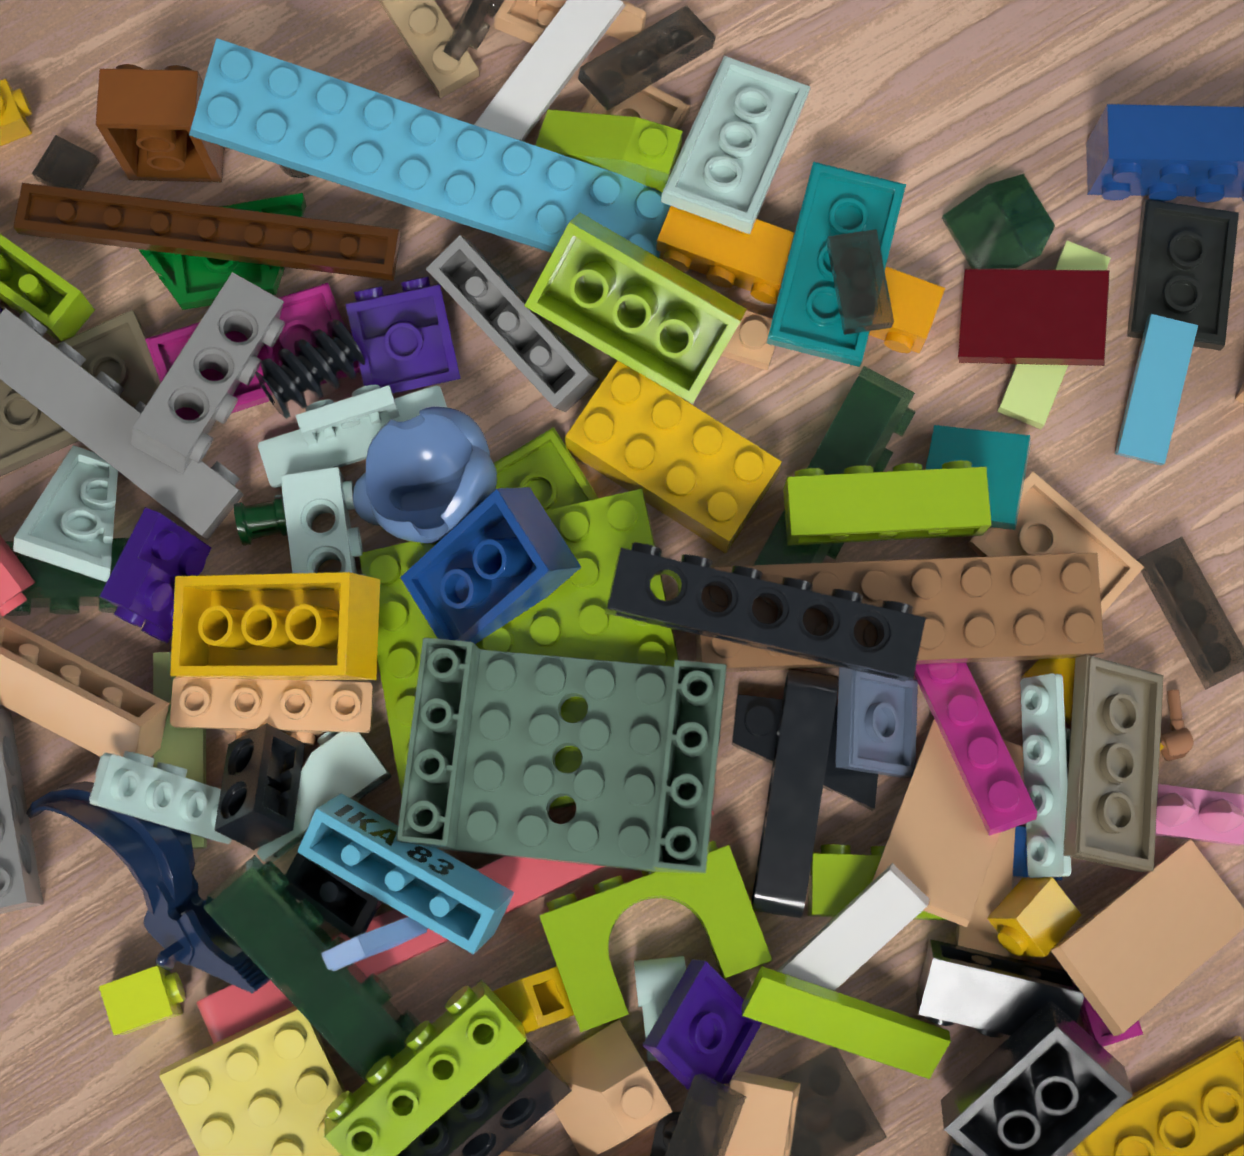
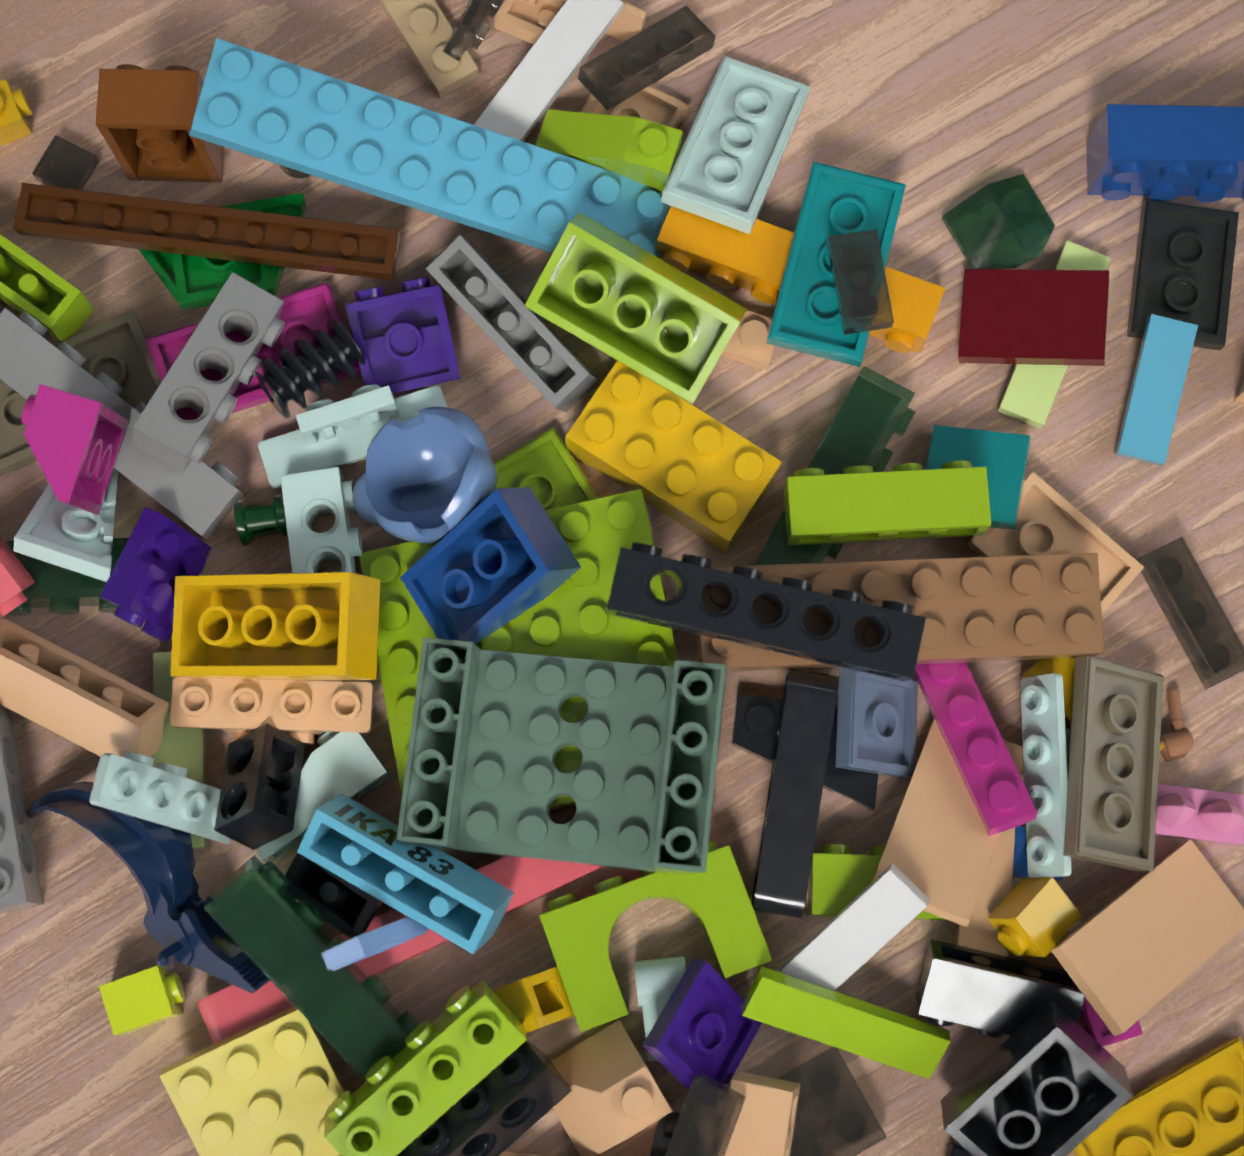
(74, 444): none -> dark pink slope

